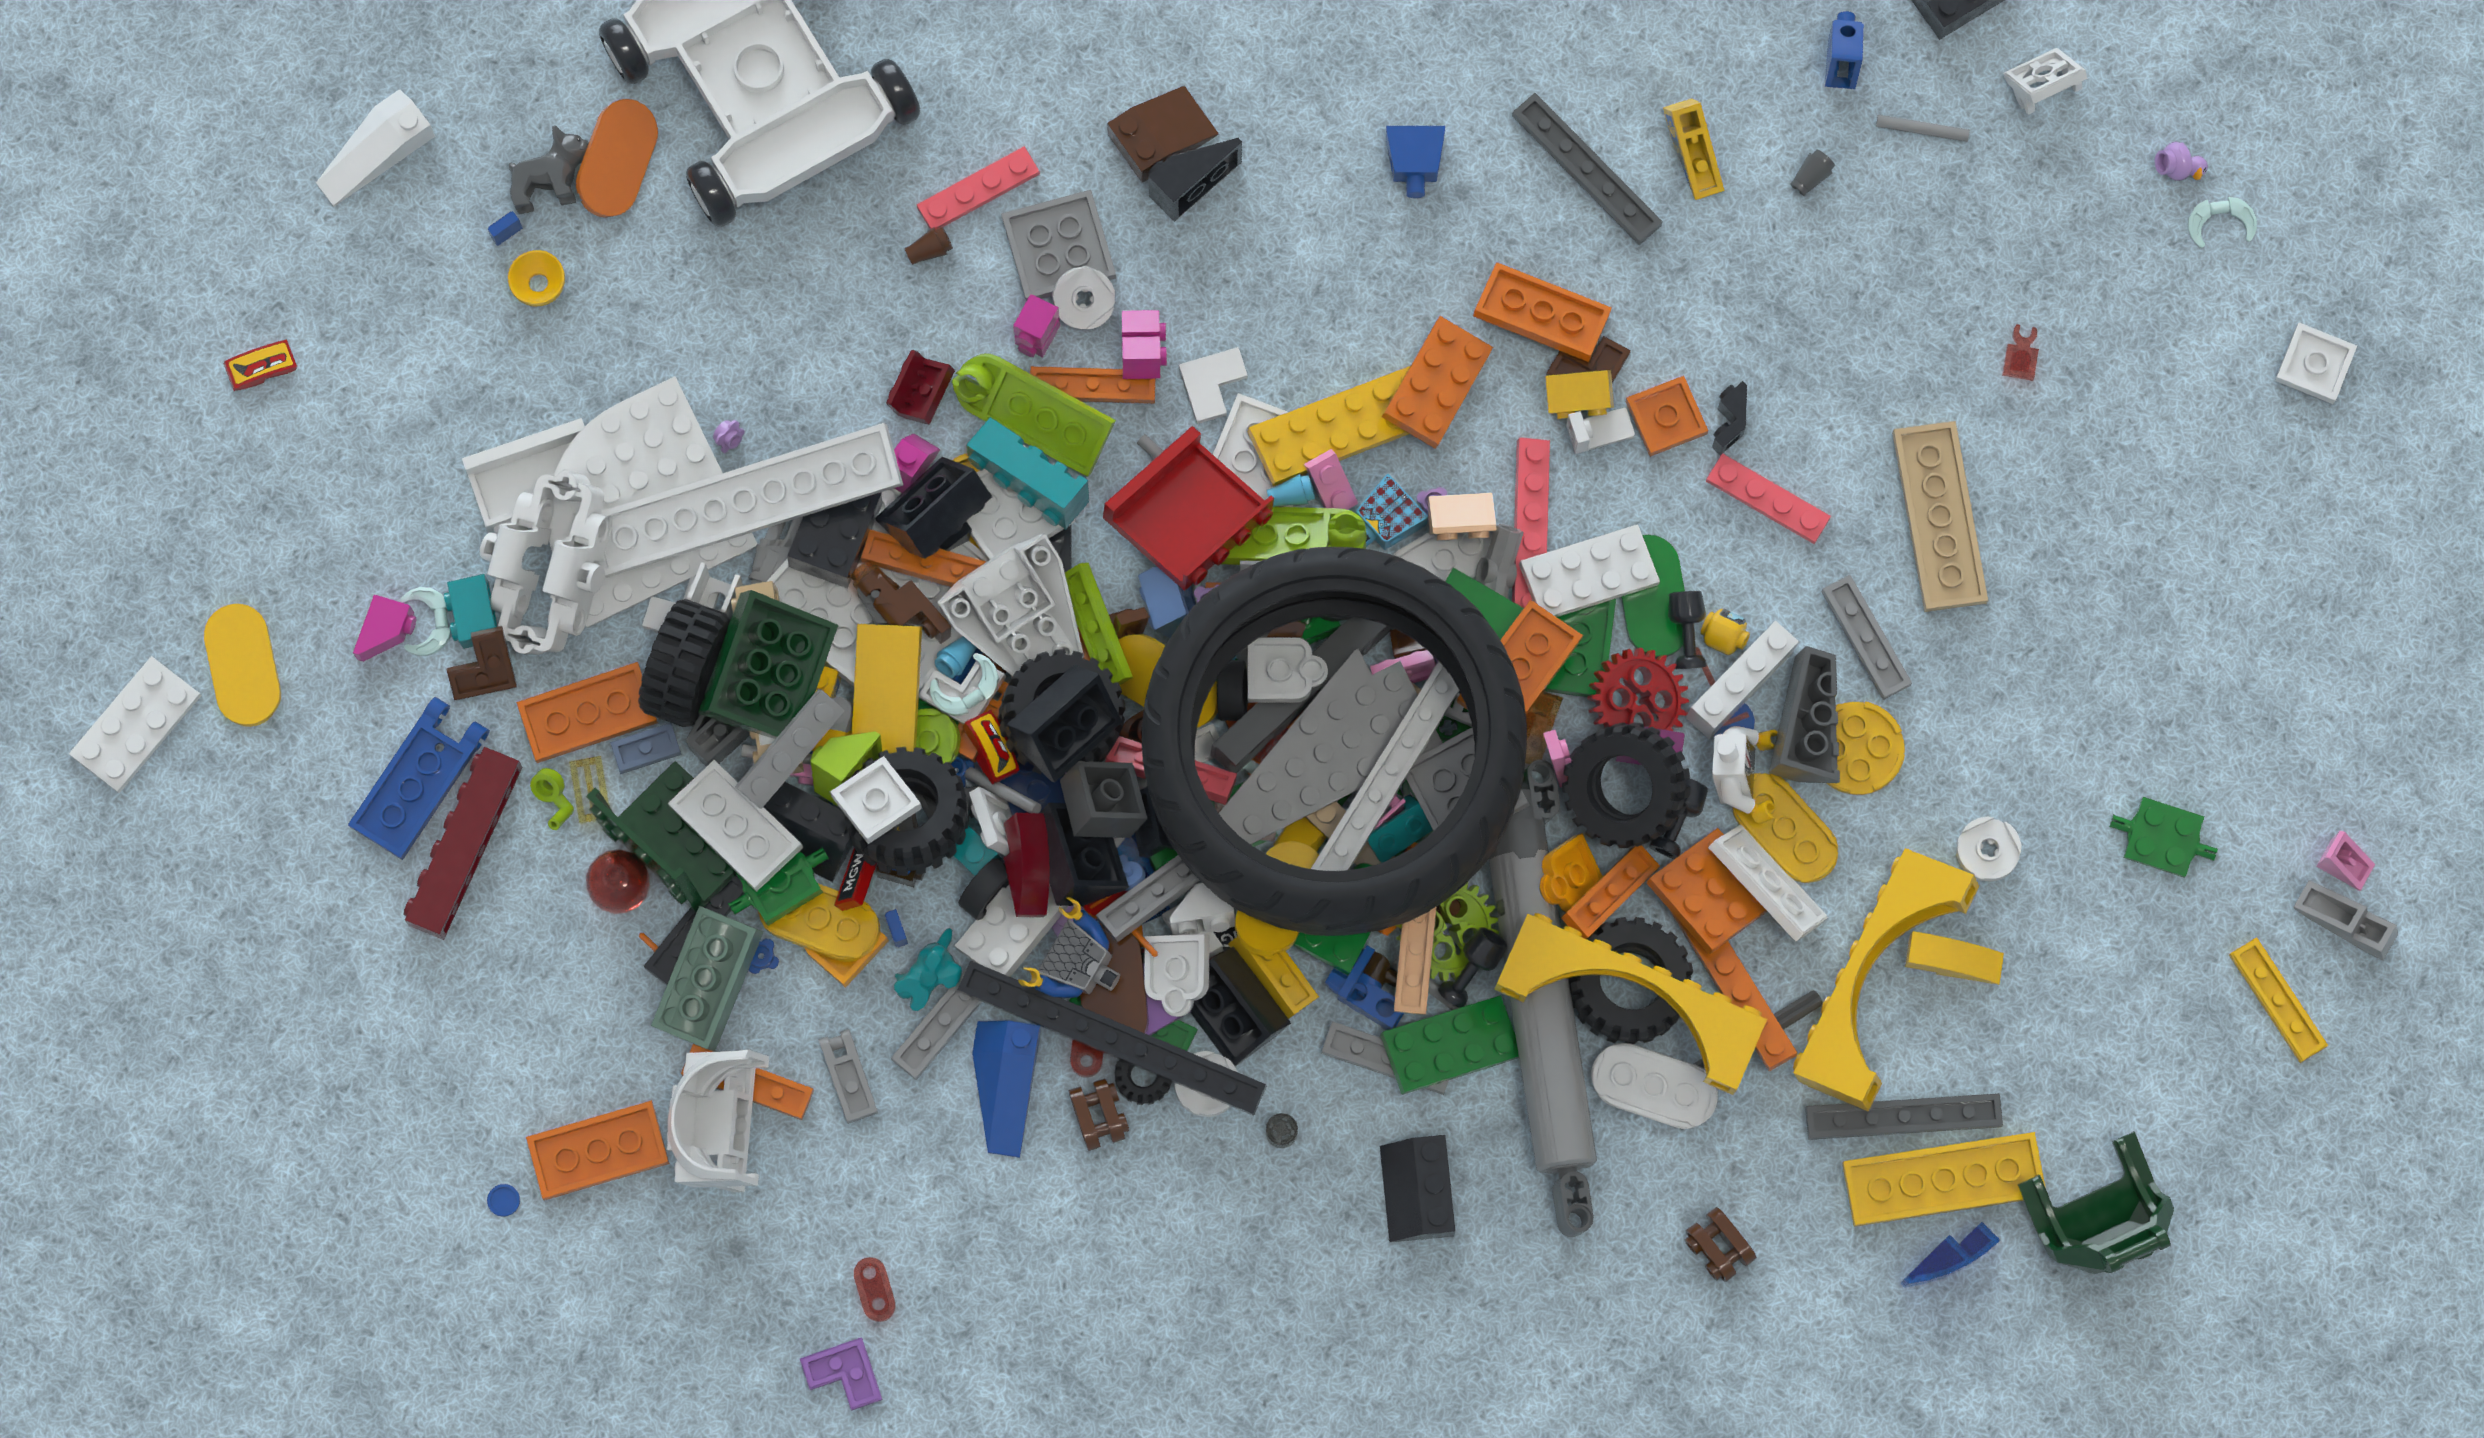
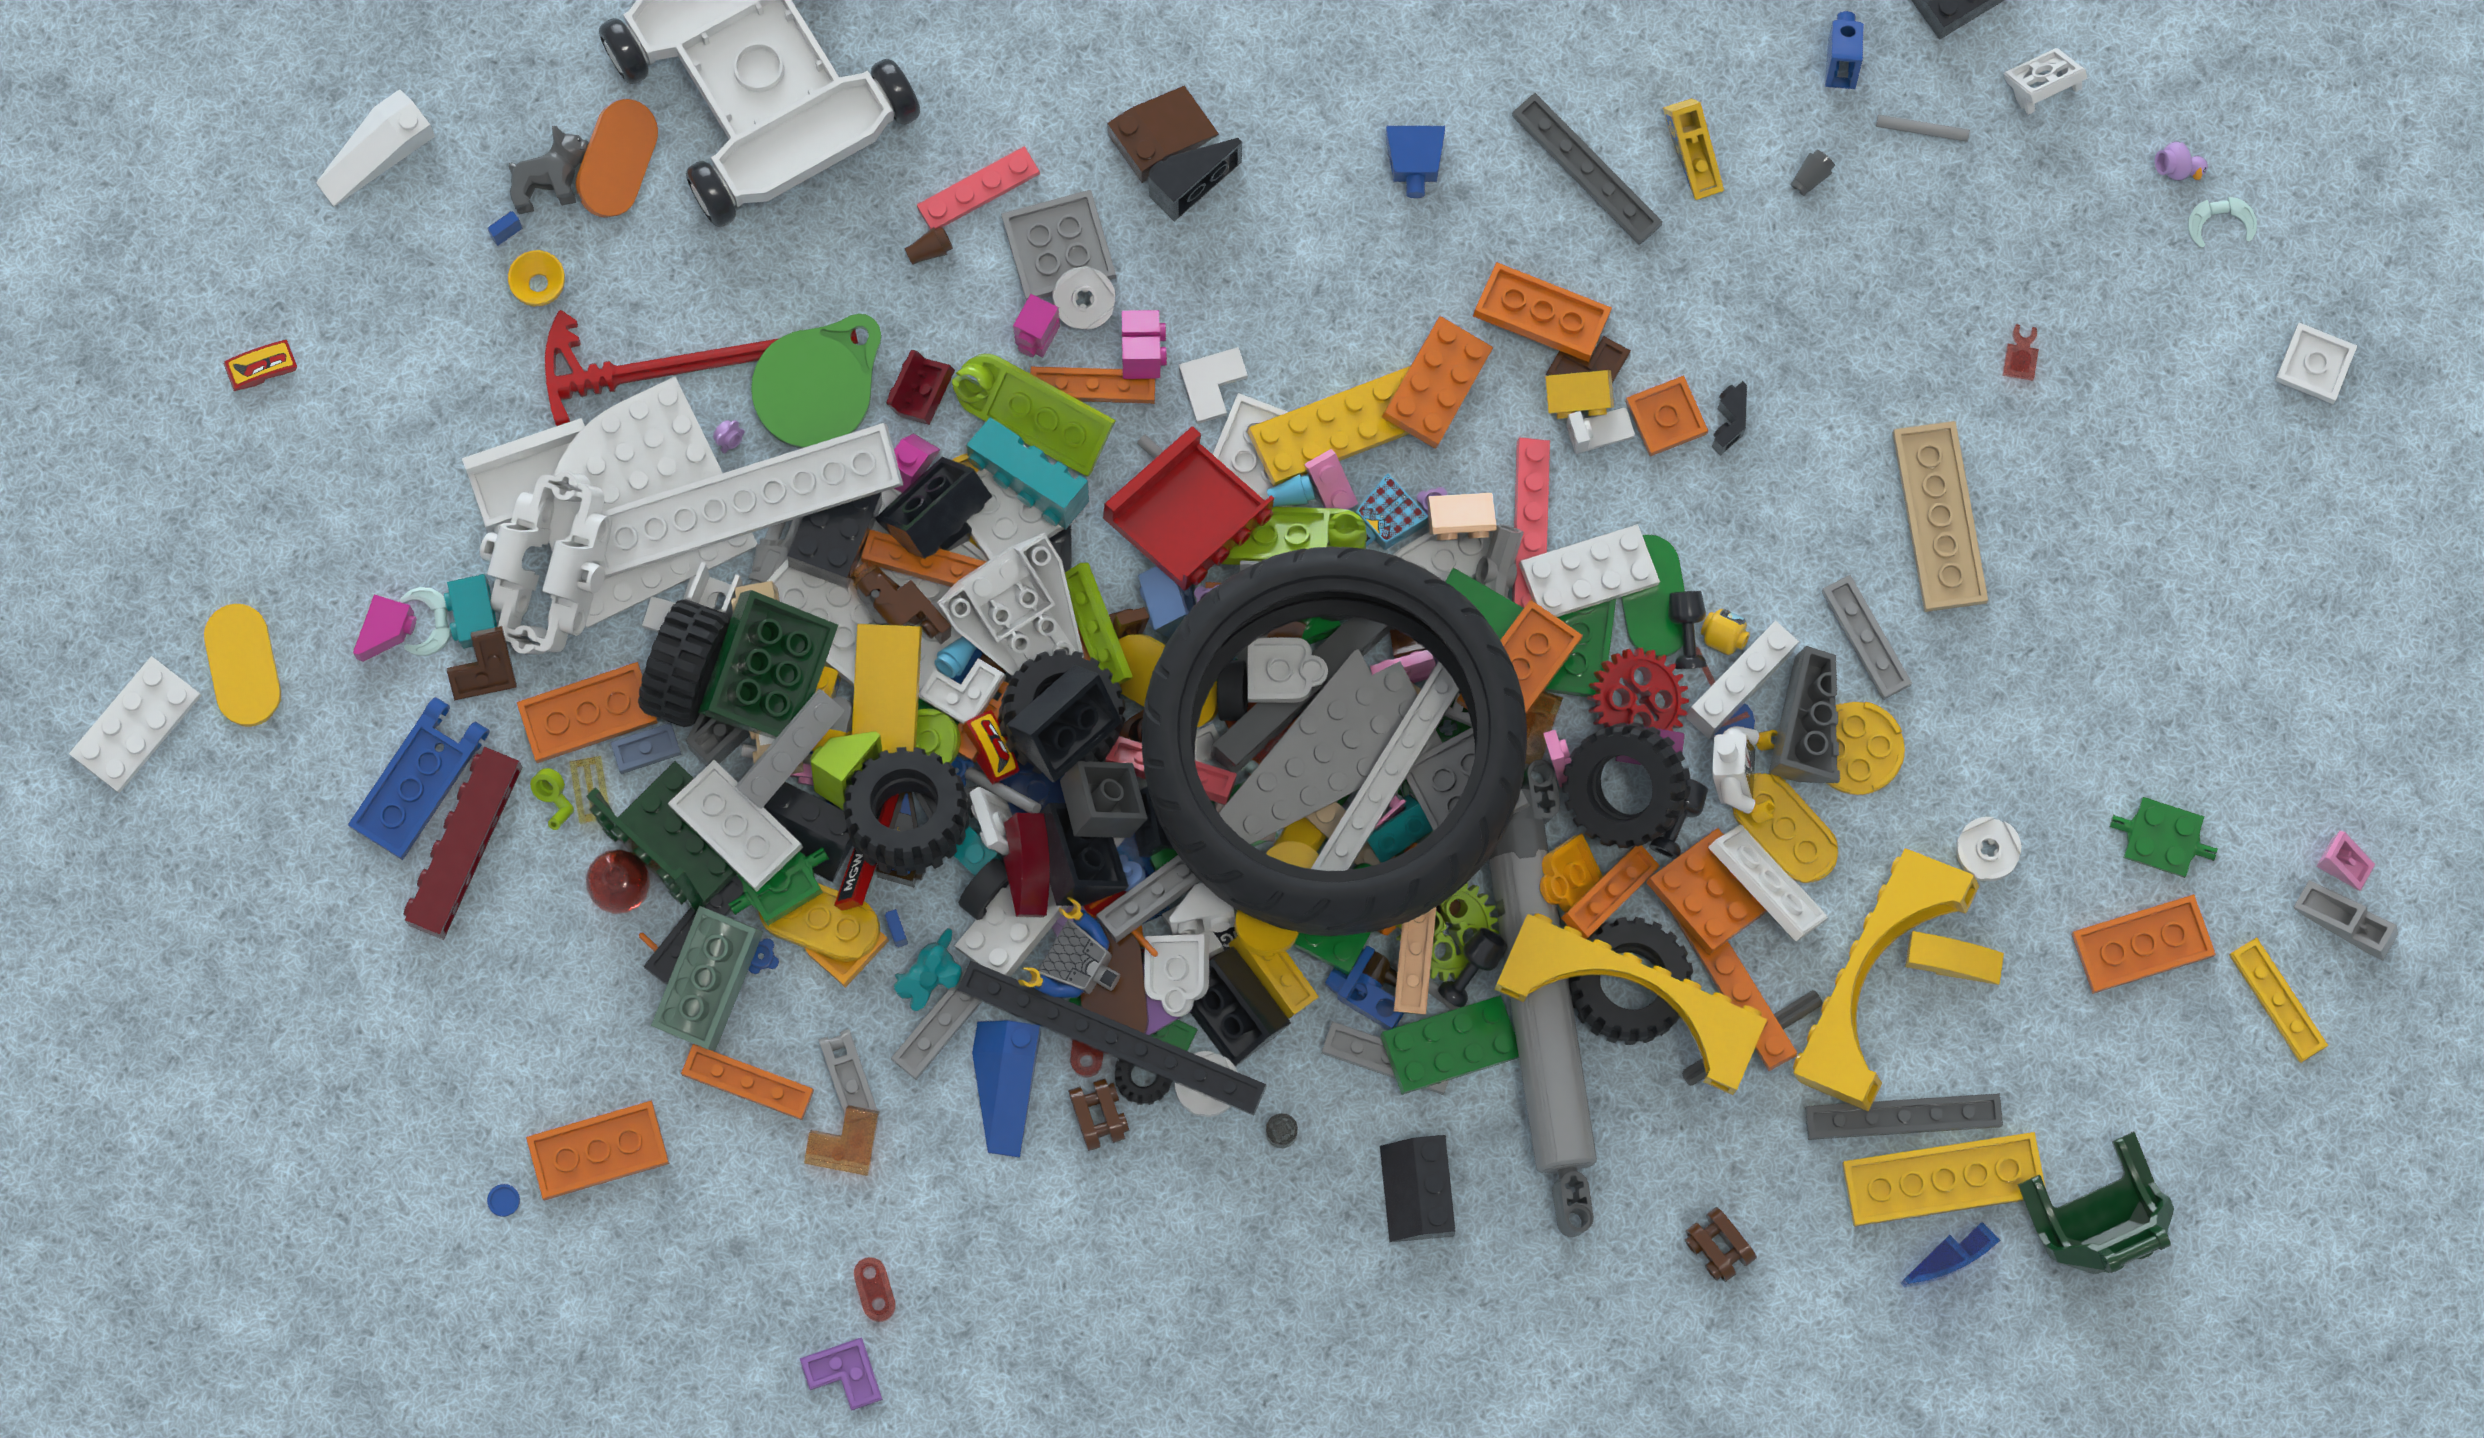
(610, 375): none -> red piece
(712, 1123): white piece -> none
(816, 382): none -> bright green piece
(849, 1151): none -> clear orange tile
(876, 800): white plate -> none
(987, 688): light aqua piece -> none
(1653, 1085): white tile -> none
(1768, 498): coral plate -> none
(2143, 944): none -> orange plate

